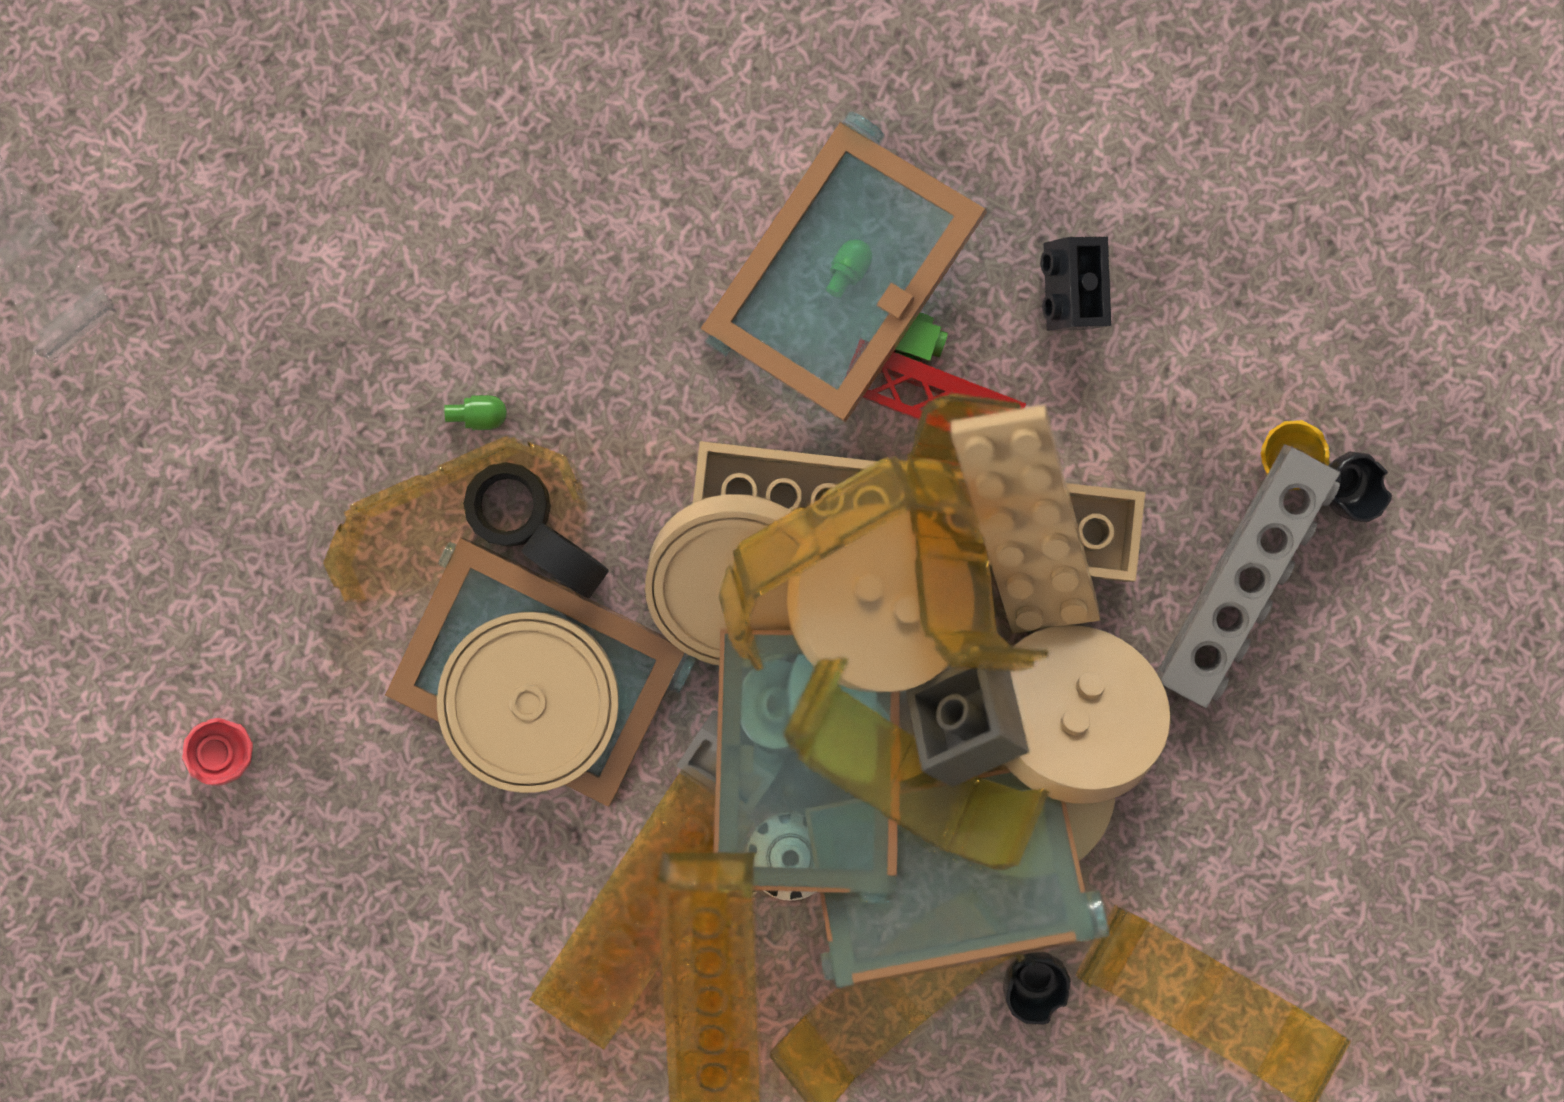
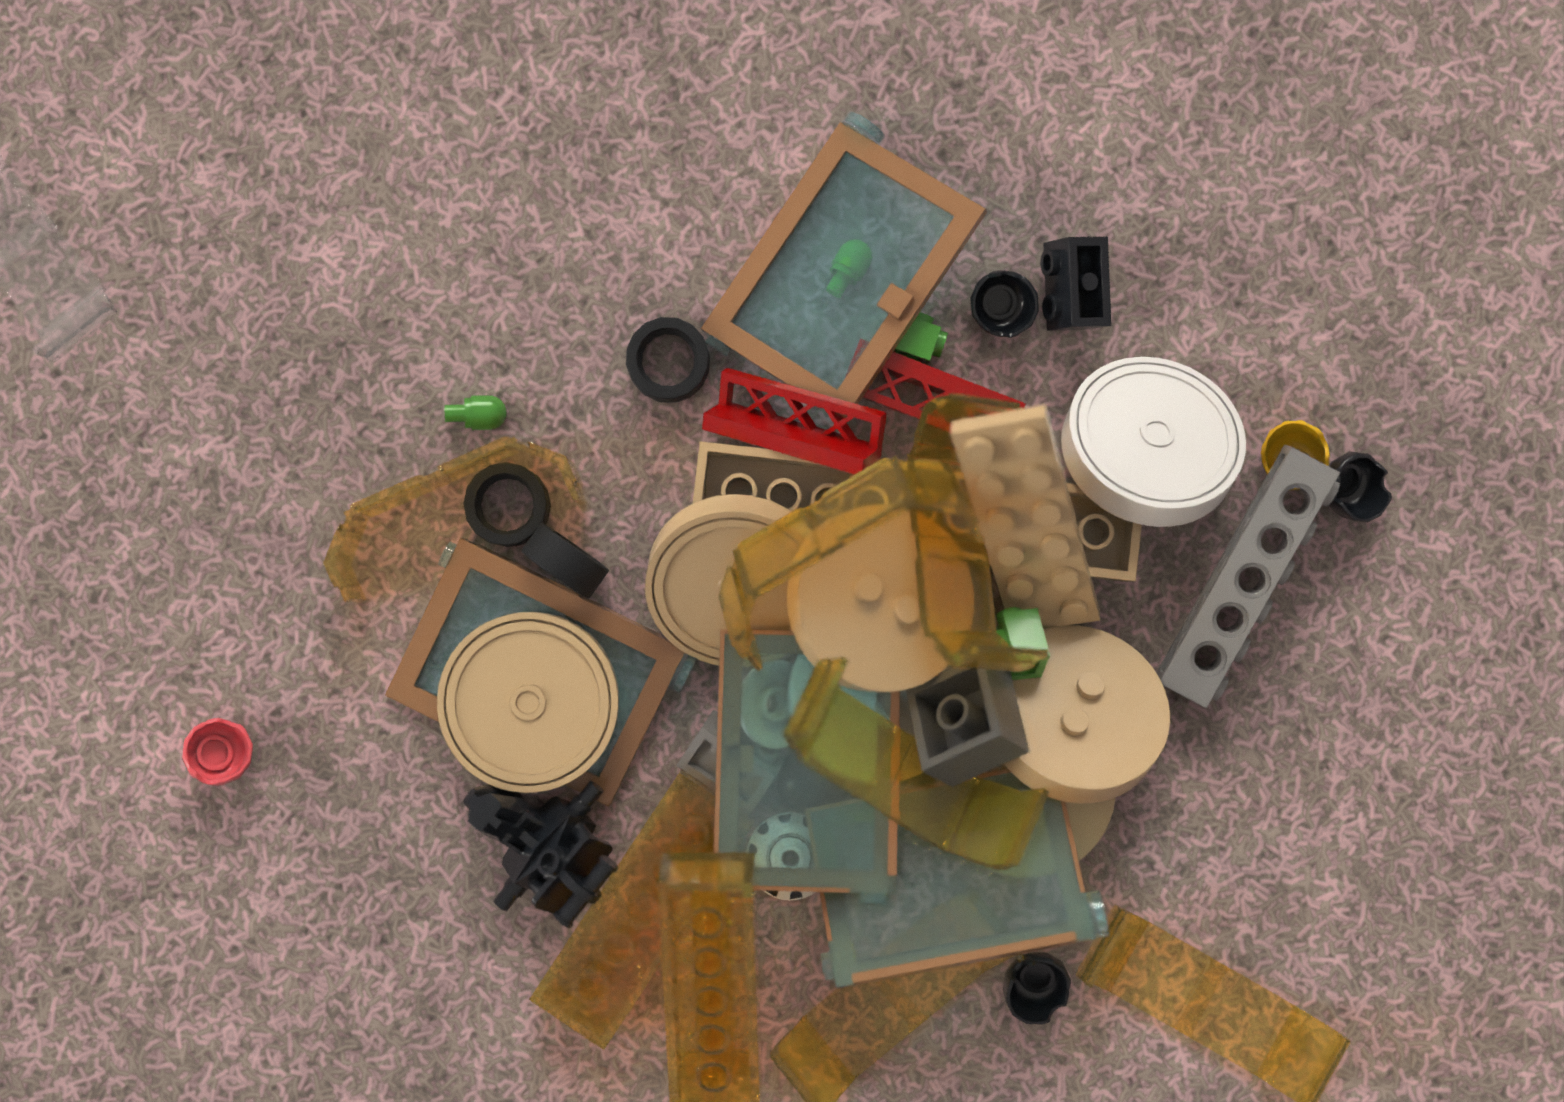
(547, 847): none -> black piece
(657, 328): none -> black tyre
(794, 437): none -> red fence
(1004, 303): none -> black hair
(1023, 630): none -> bright green brick
(1153, 441): none -> white brick

